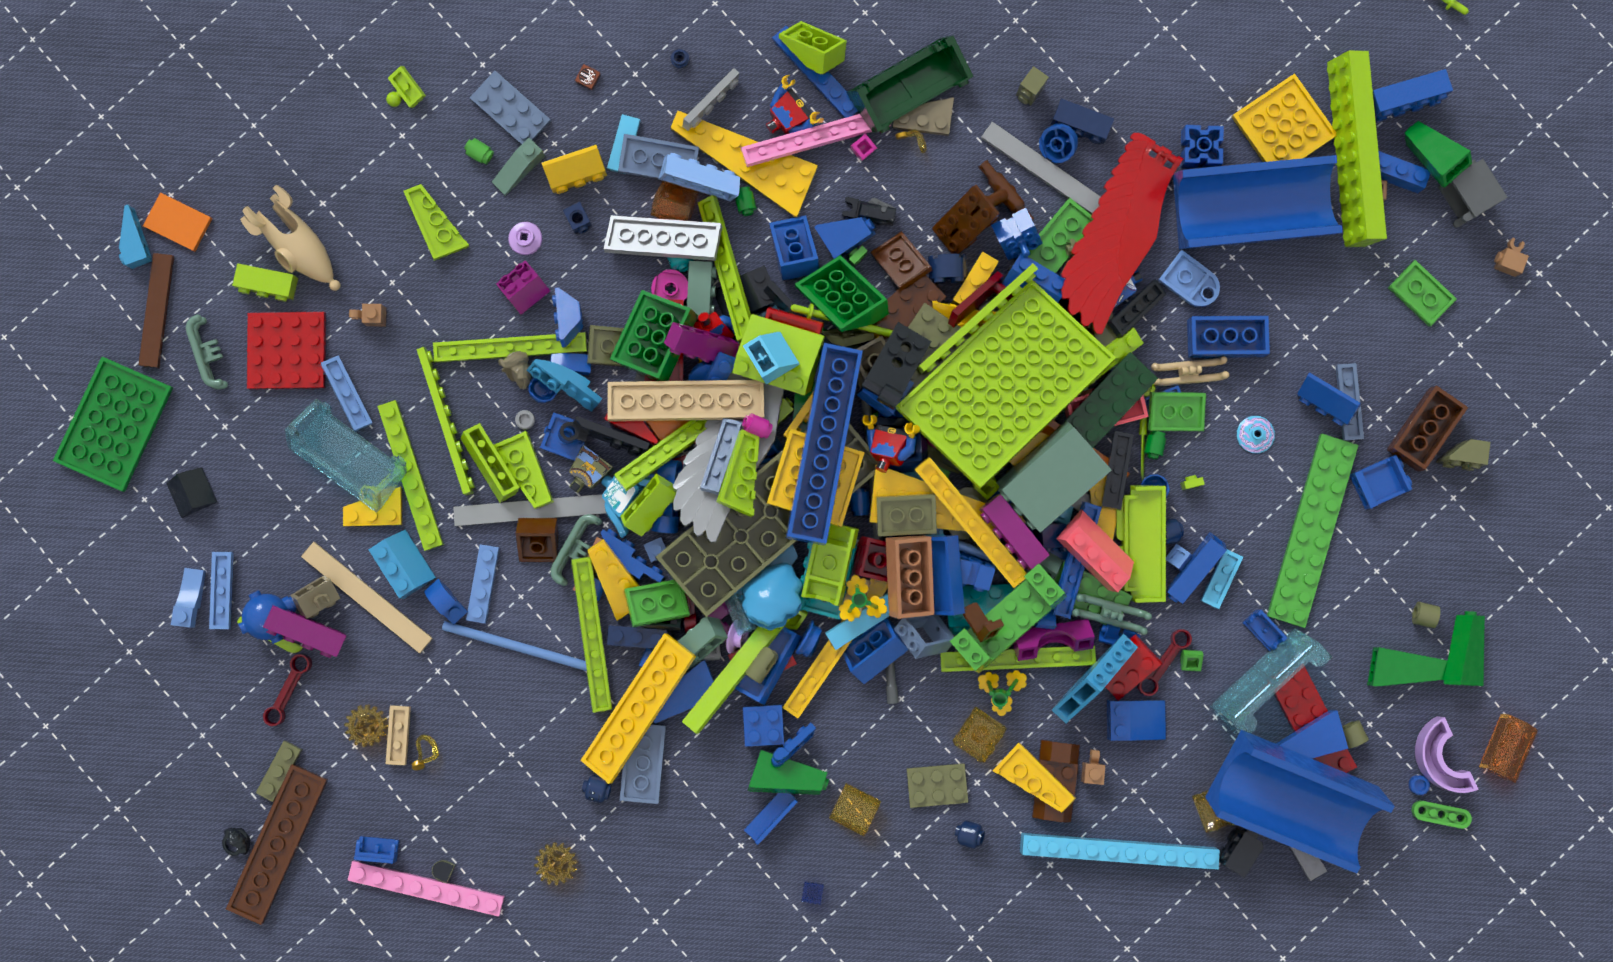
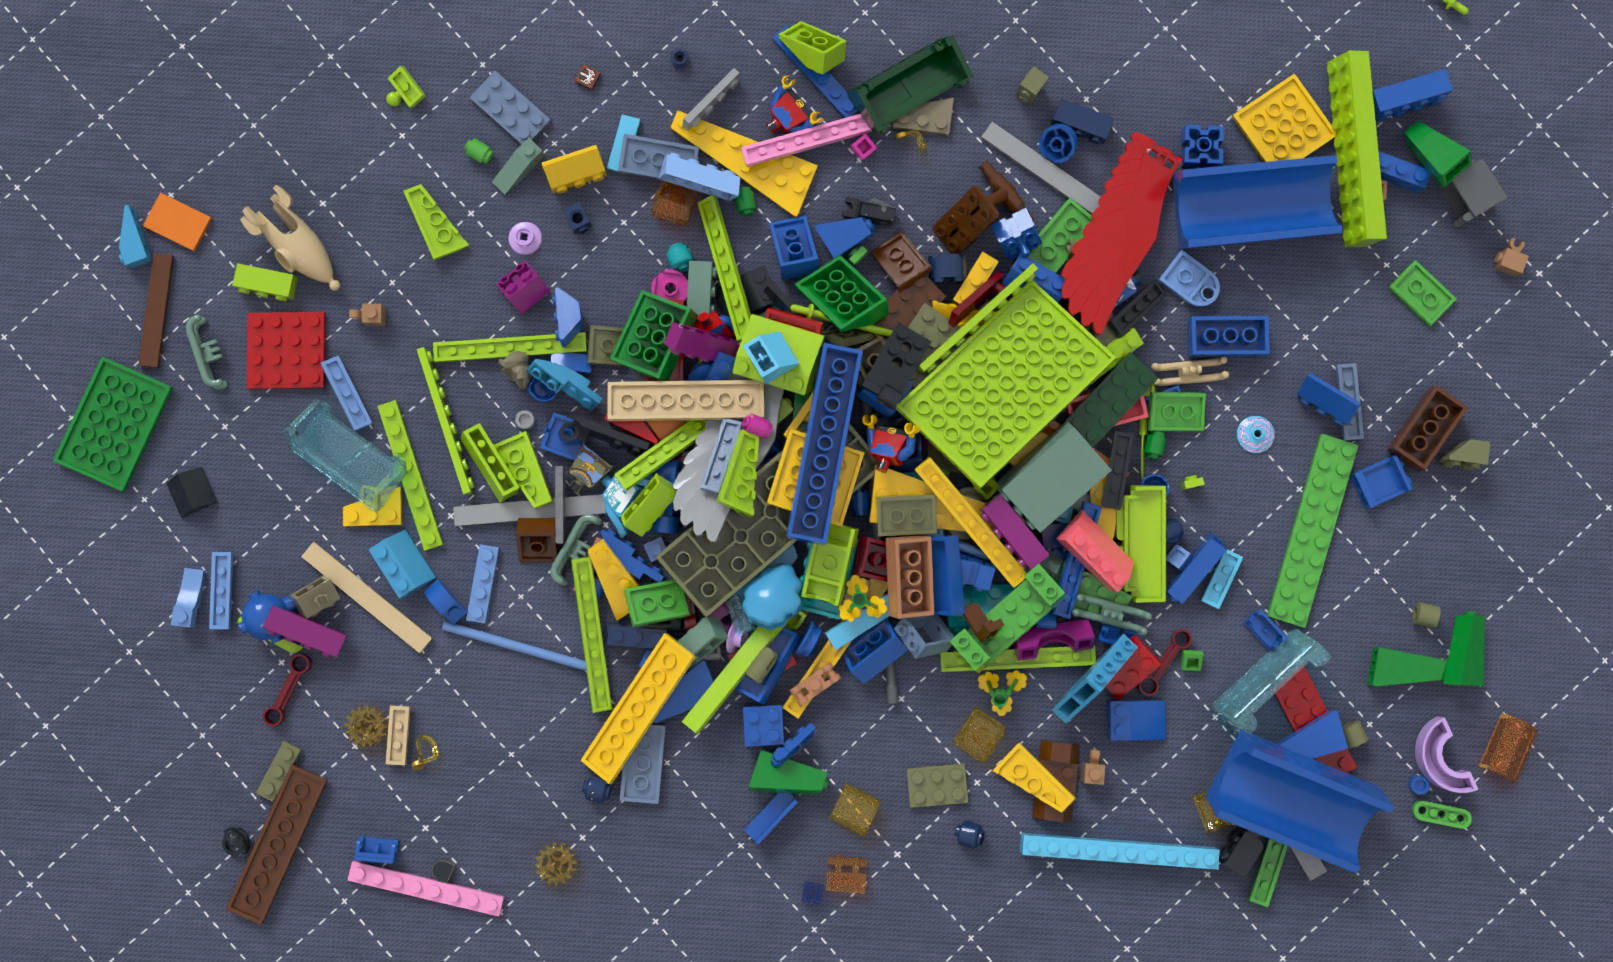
(560, 504): none -> flat silver tile
(663, 238): plate -> none
(815, 684): none -> nougat plate
(846, 881): none -> clear orange plate
(1267, 872): none -> bright green plate

